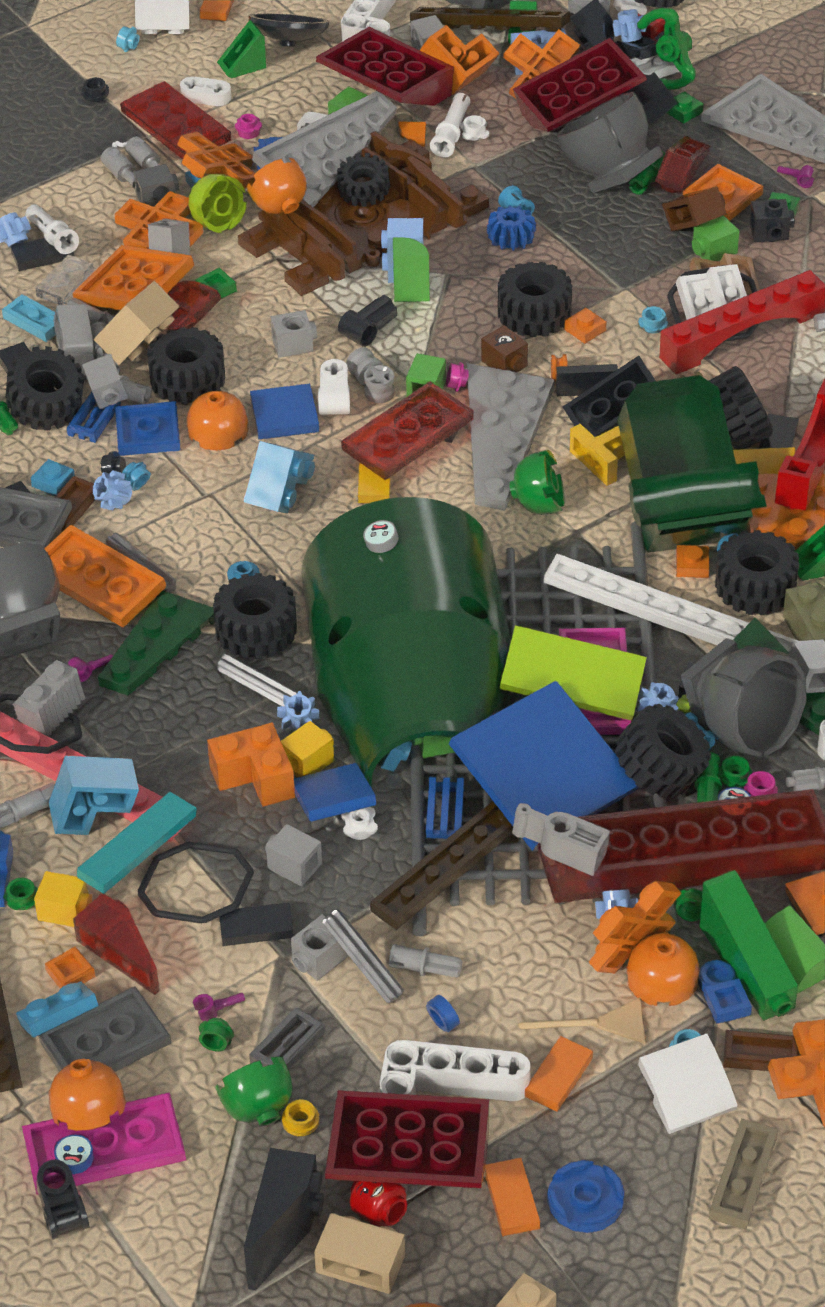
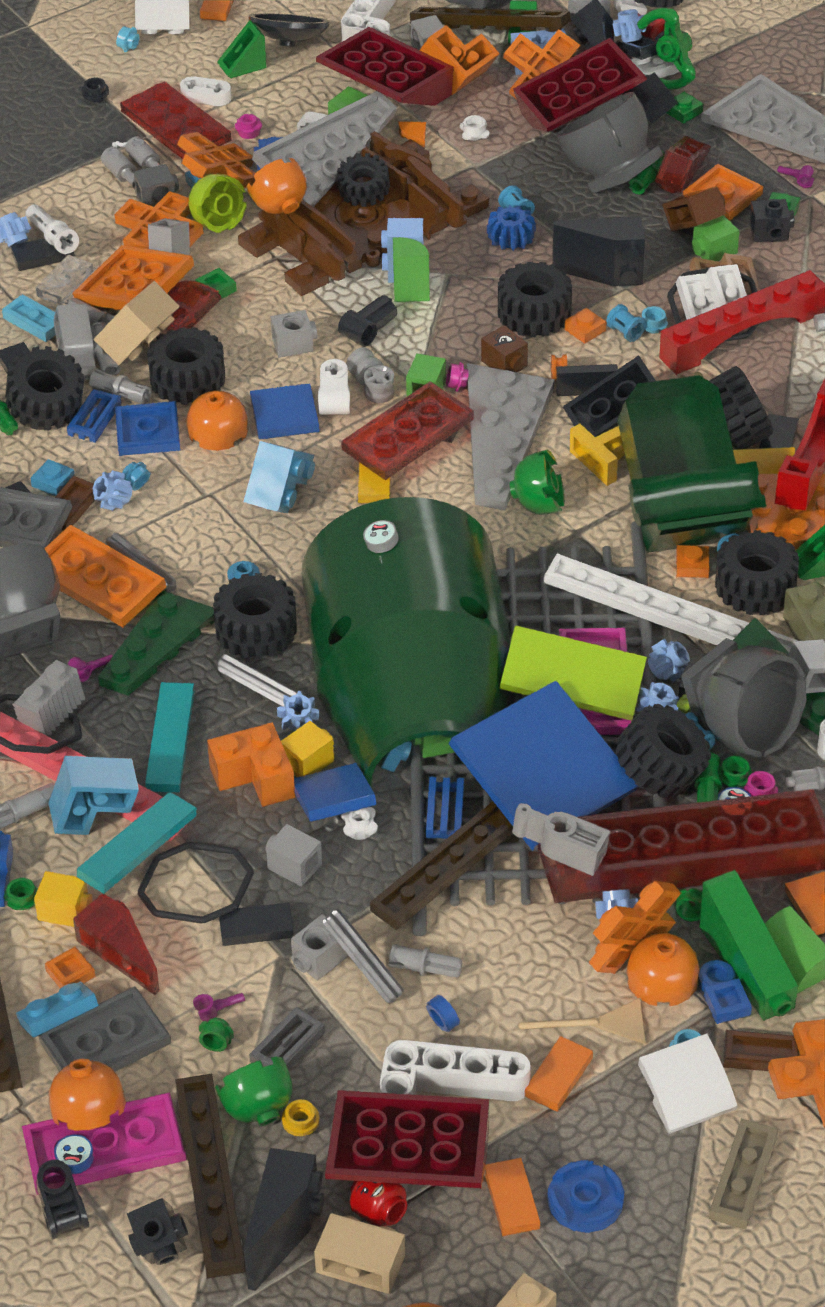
(105, 381): light grey brick -> none
(112, 461): black plate -> none
(157, 1232): none -> black brick
(170, 737): none -> teal tile
(210, 1176): none -> dark brown plate
(448, 131): white pin -> none
(601, 249): none -> black slope
(626, 323): none -> dark azure bush
(668, 660): none -> light blue gear

